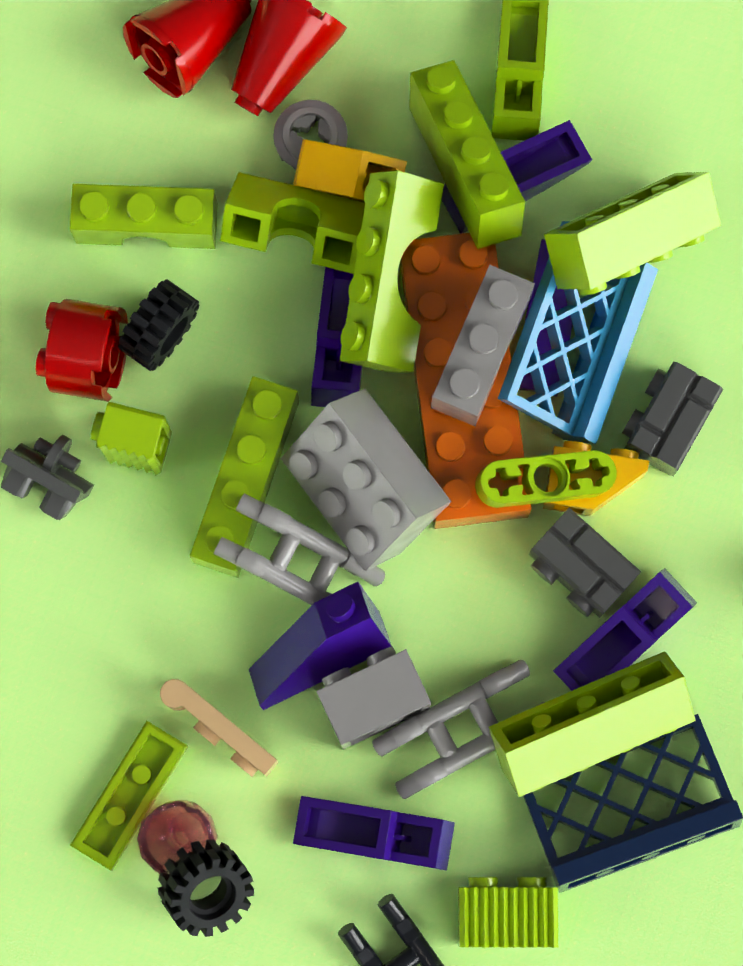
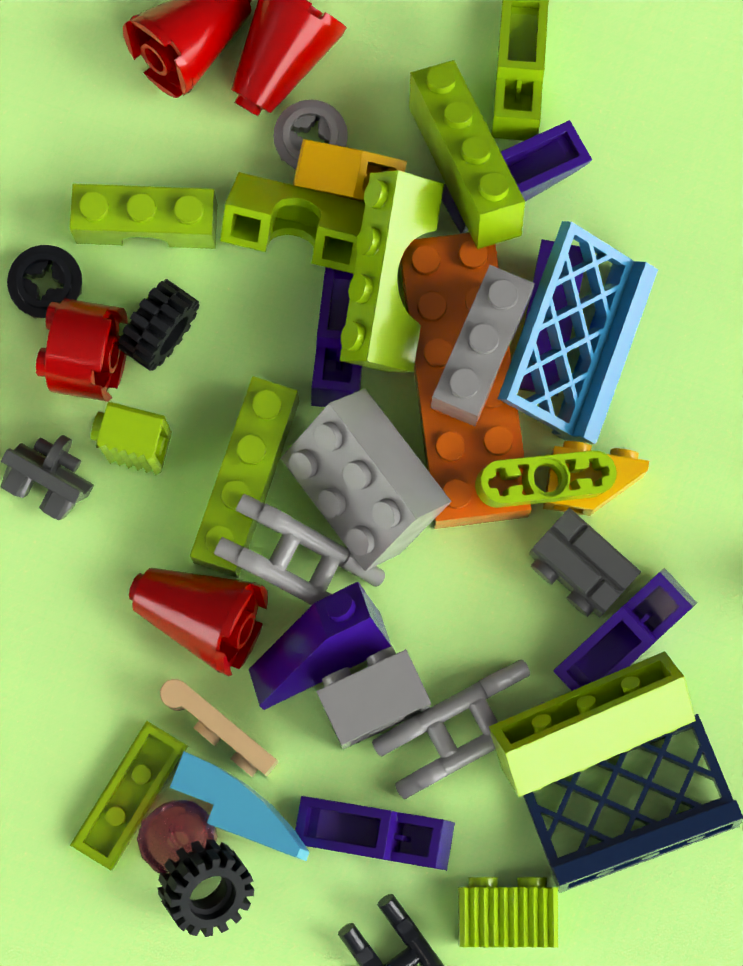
(34, 264): none -> black gear
(202, 613): none -> red cone
(237, 806): none -> medium azure slope
(632, 232): brick -> none
(672, 417): dark grey brick -> none

